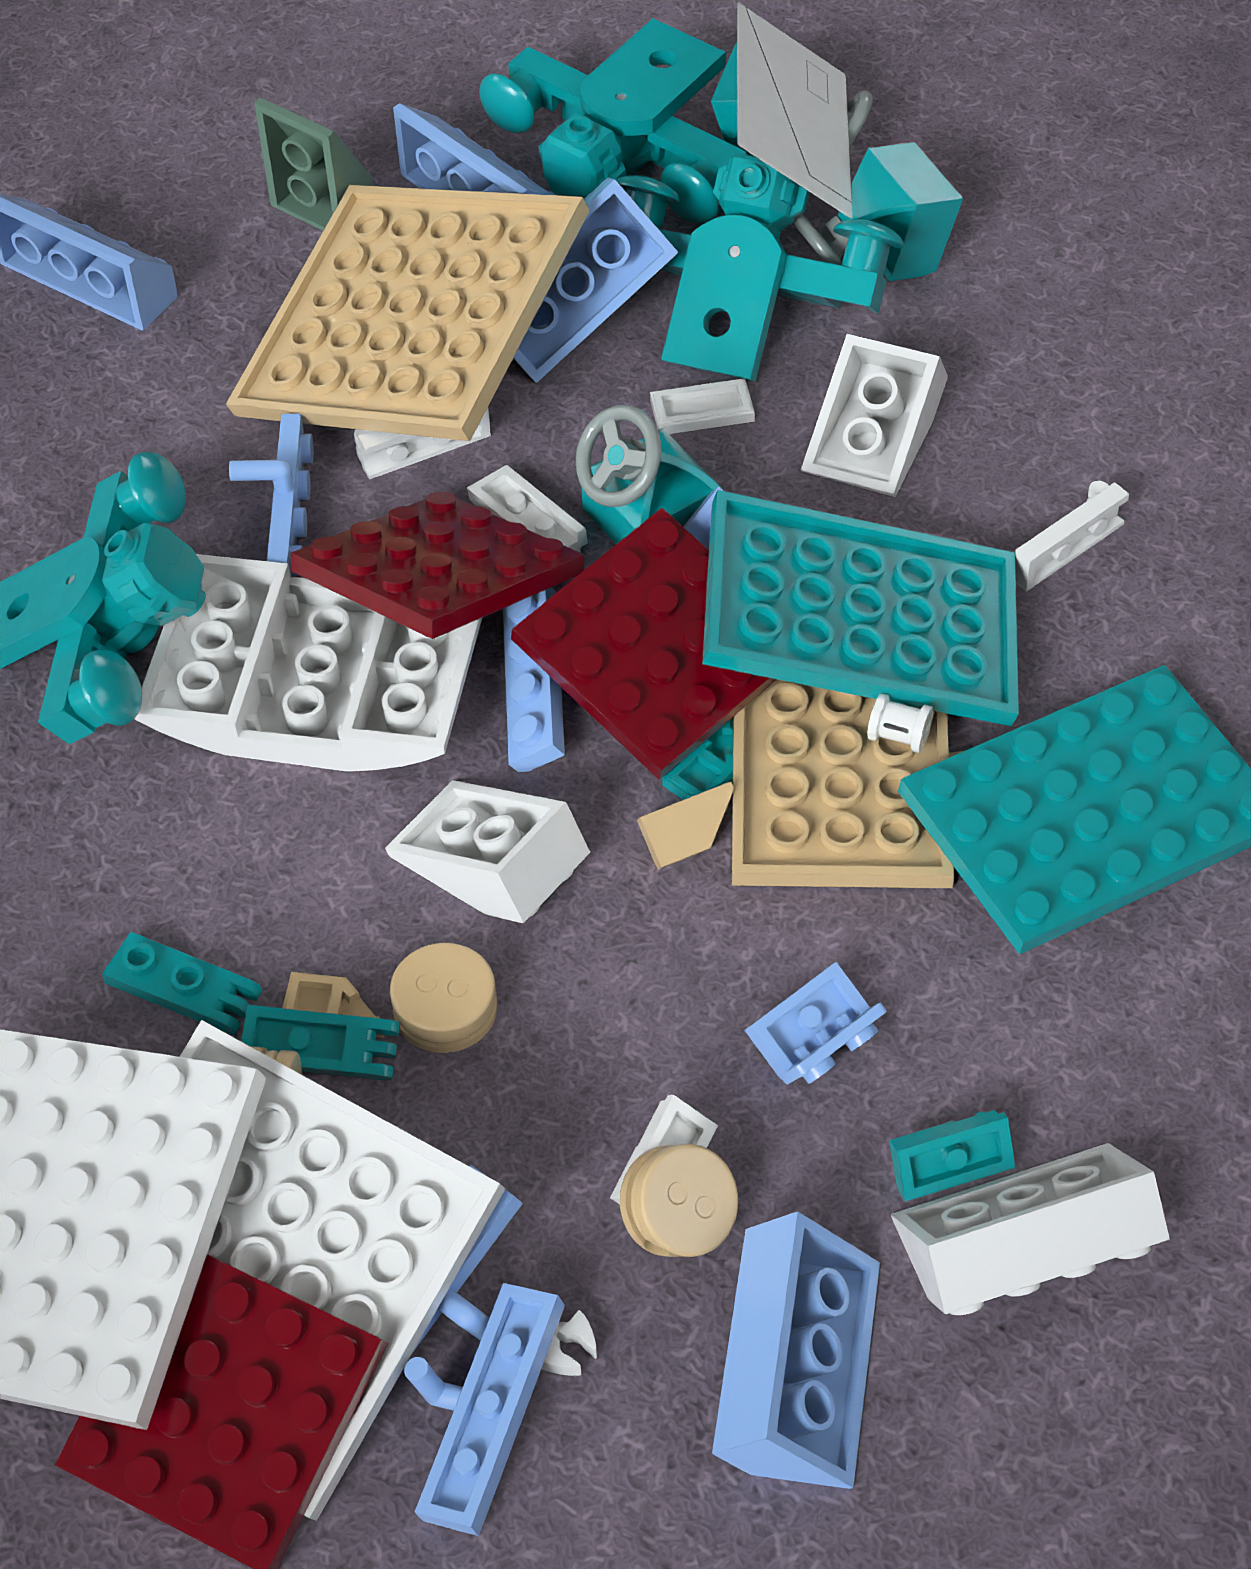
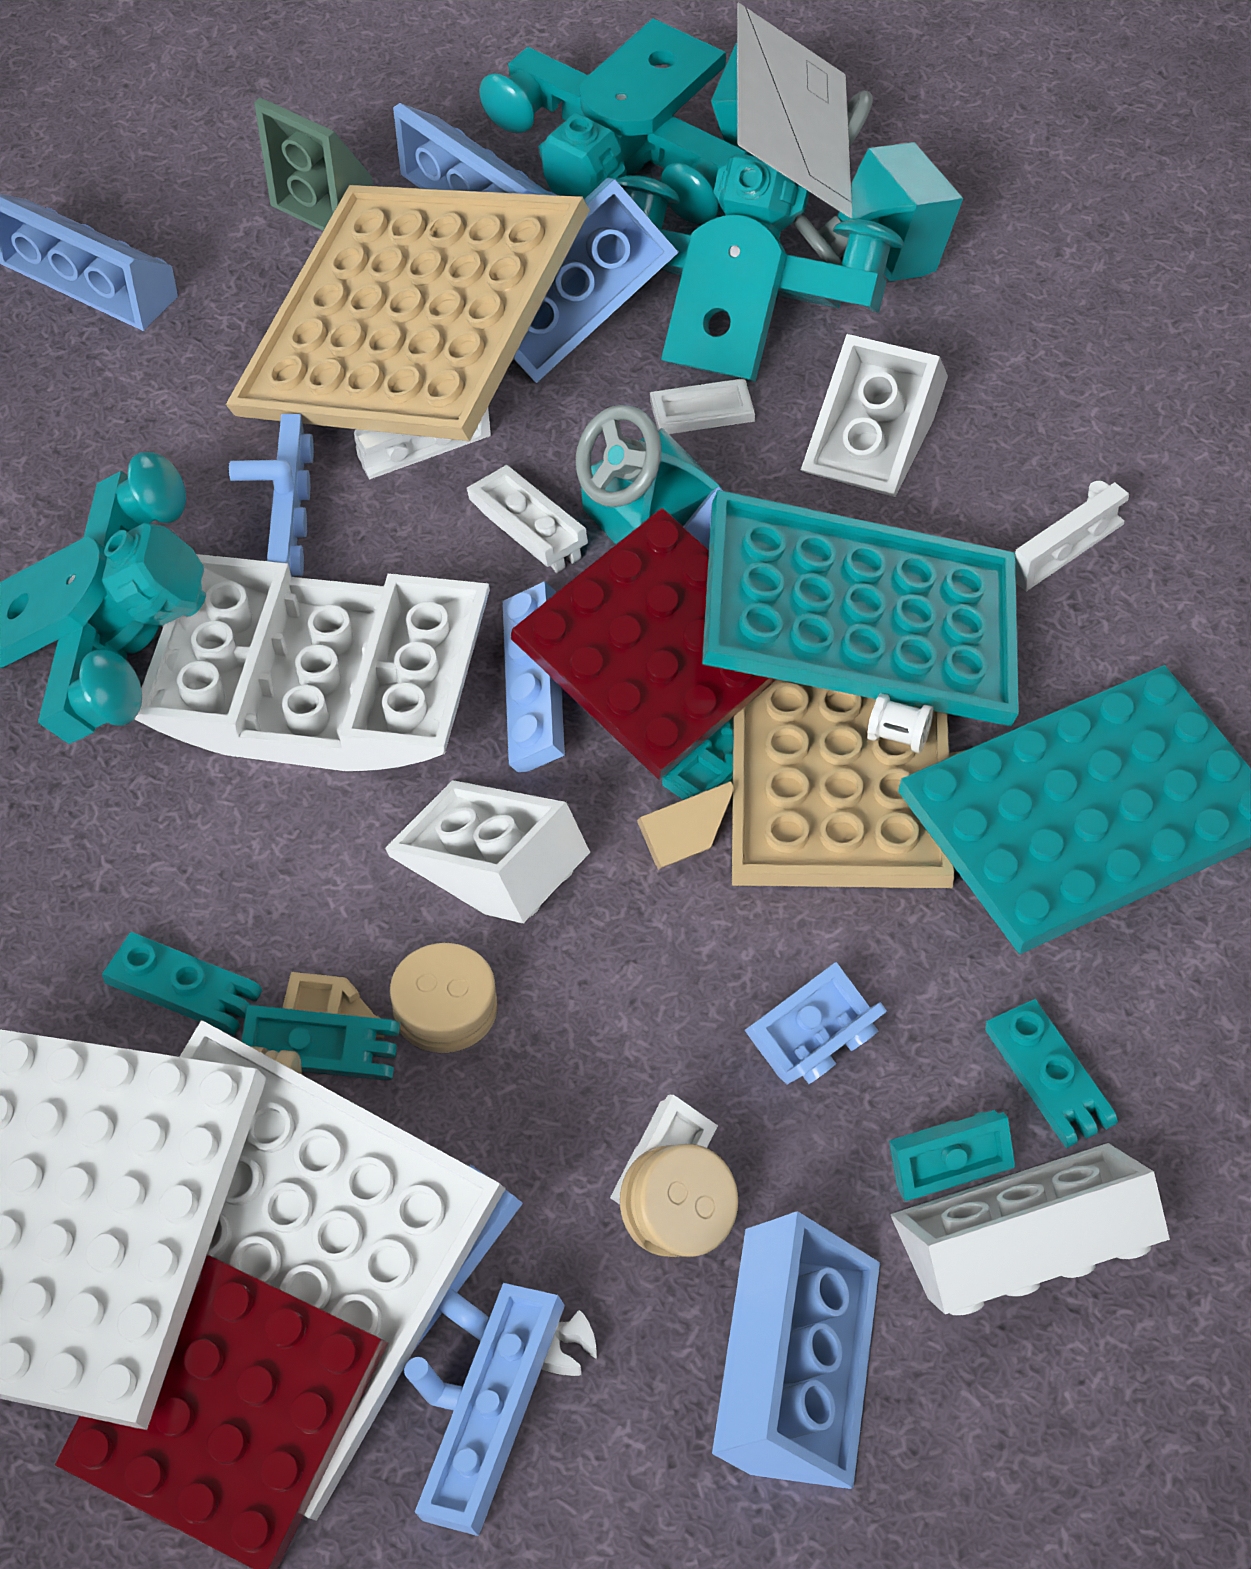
(437, 564): dark red plate -> none
(1050, 1072): none -> teal hinge

